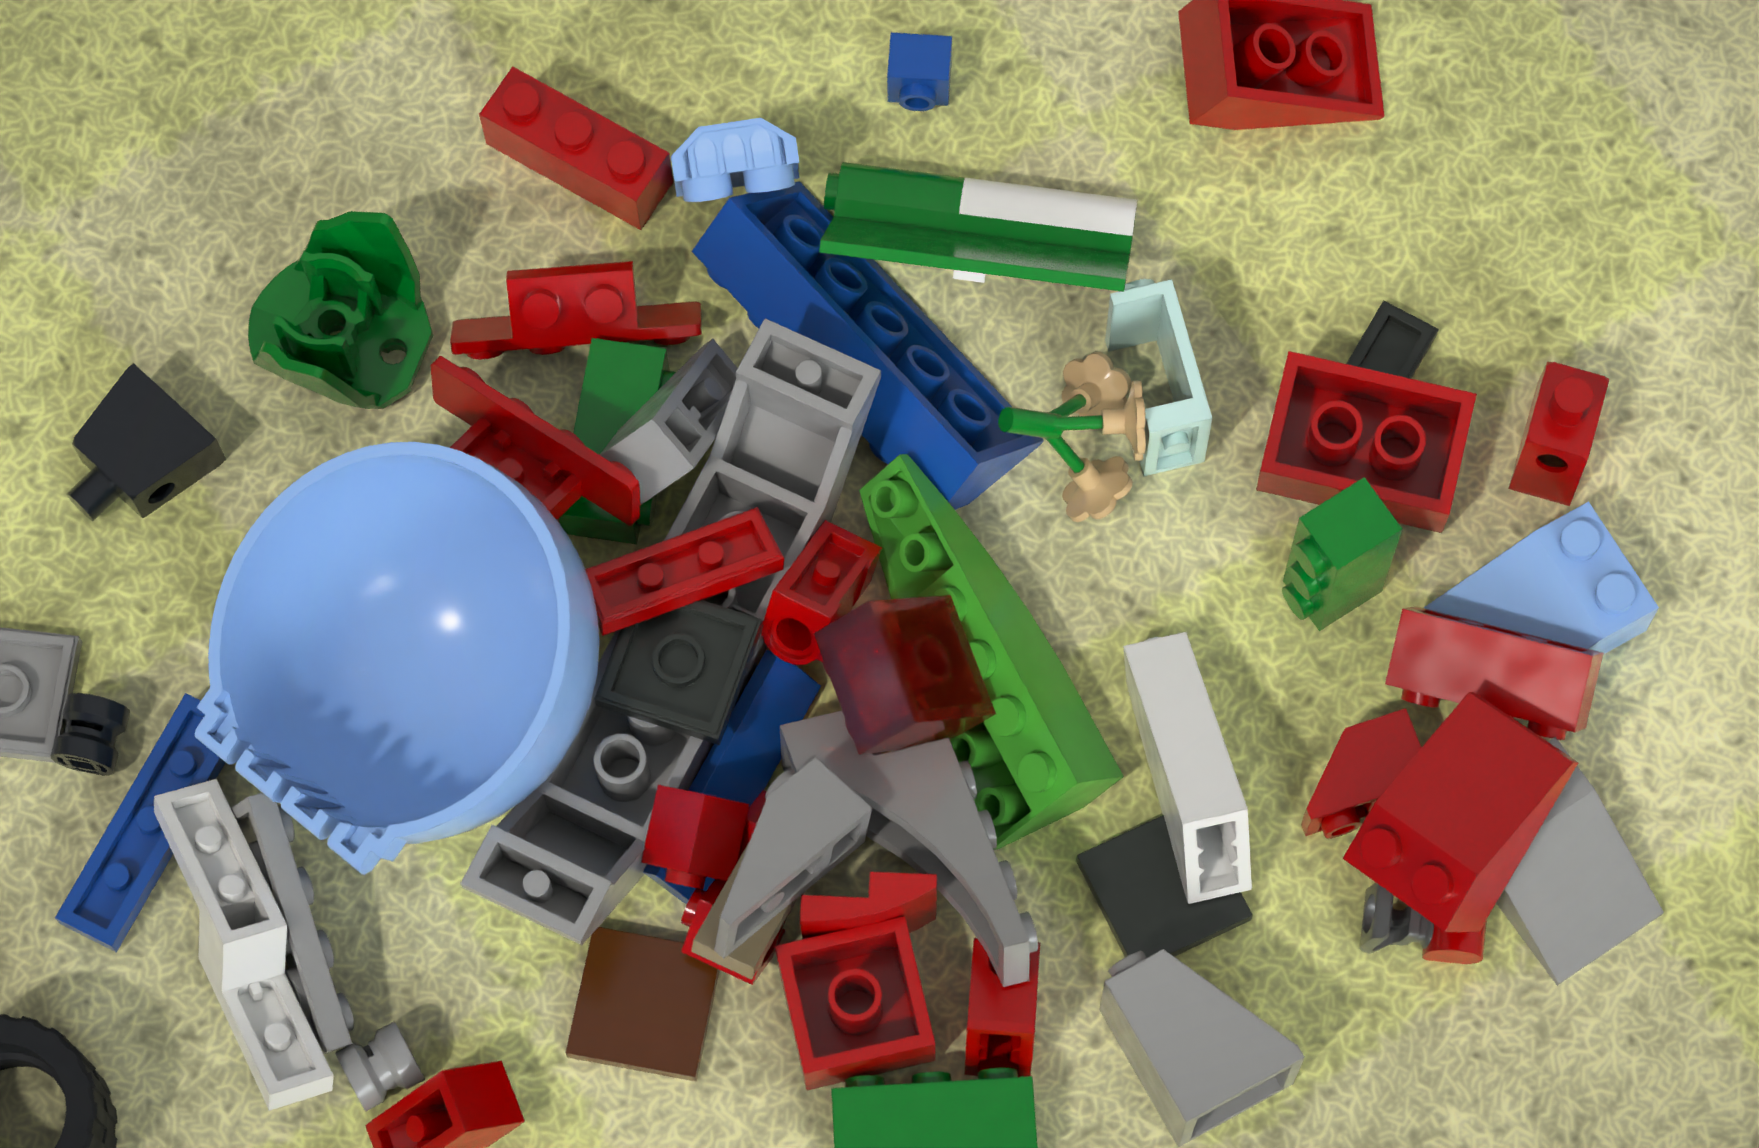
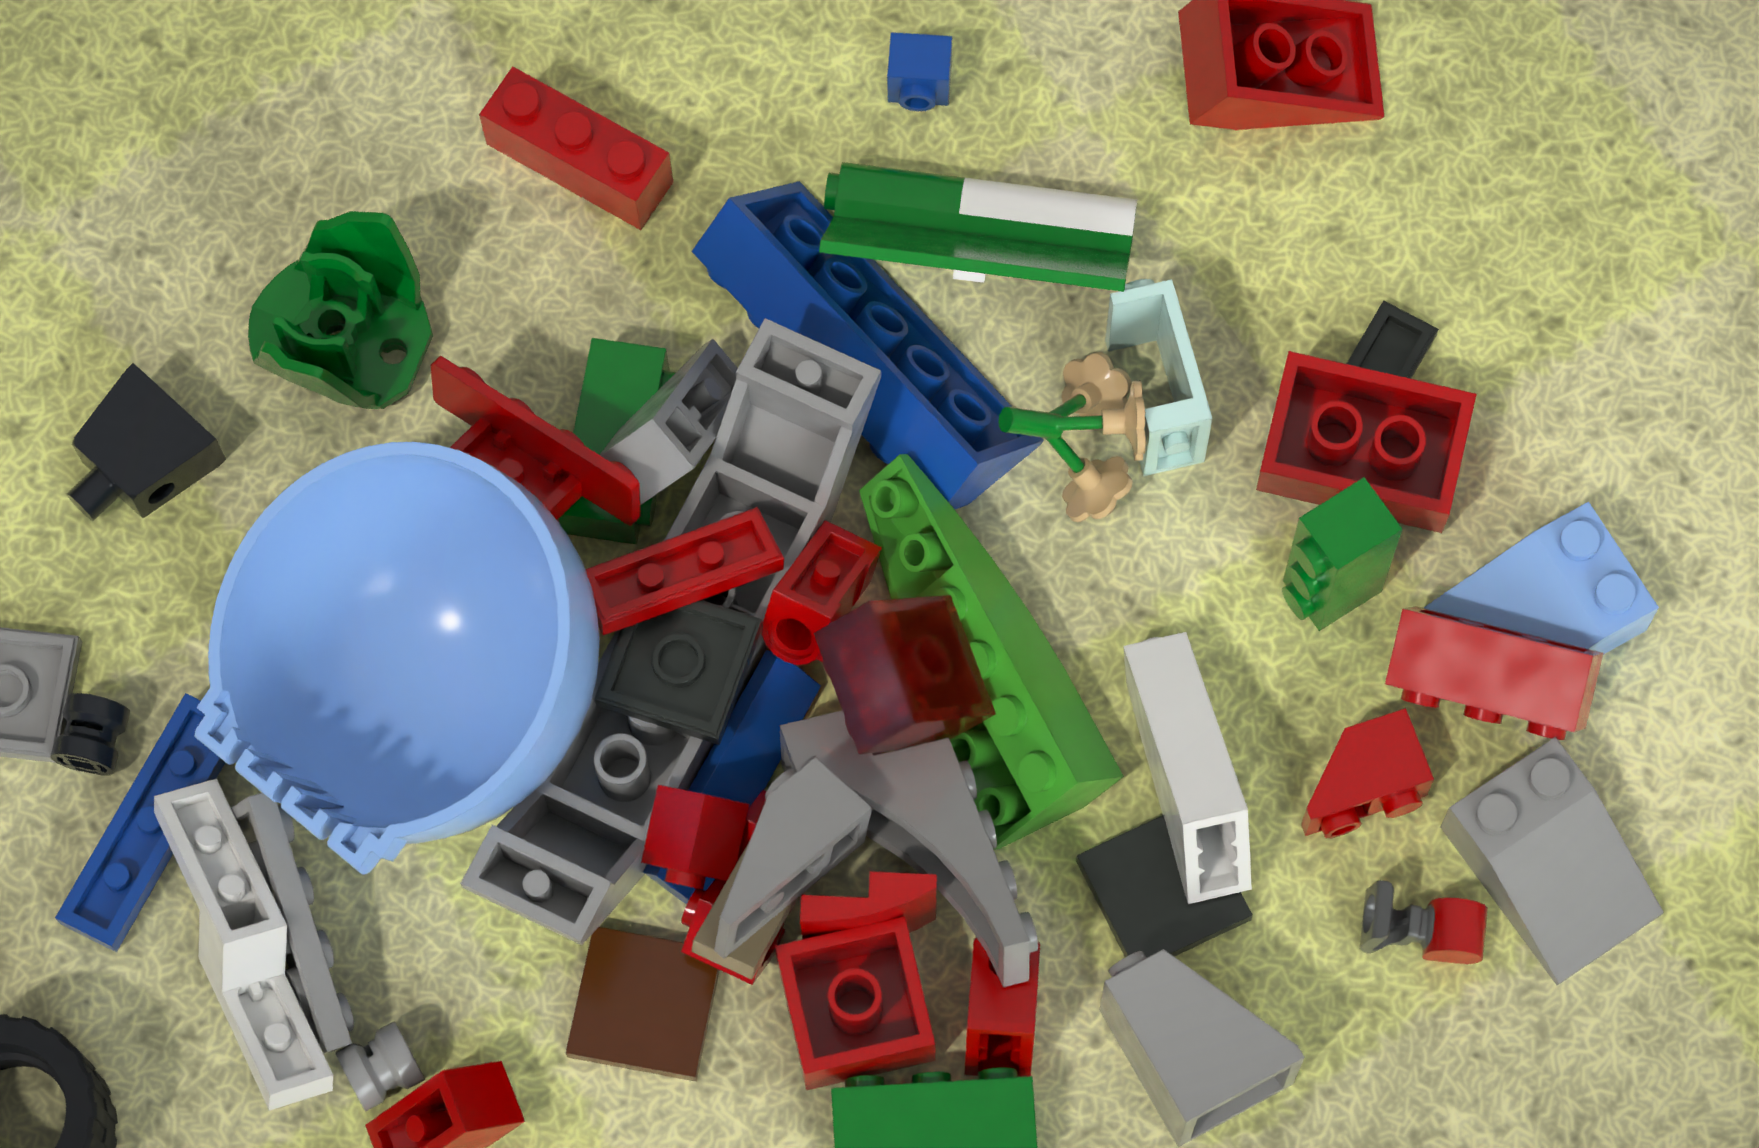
(570, 308): red bracket -> none
(732, 156): light blue slope -> none
(1461, 815): red slope -> none
(1560, 425): red torso -> none

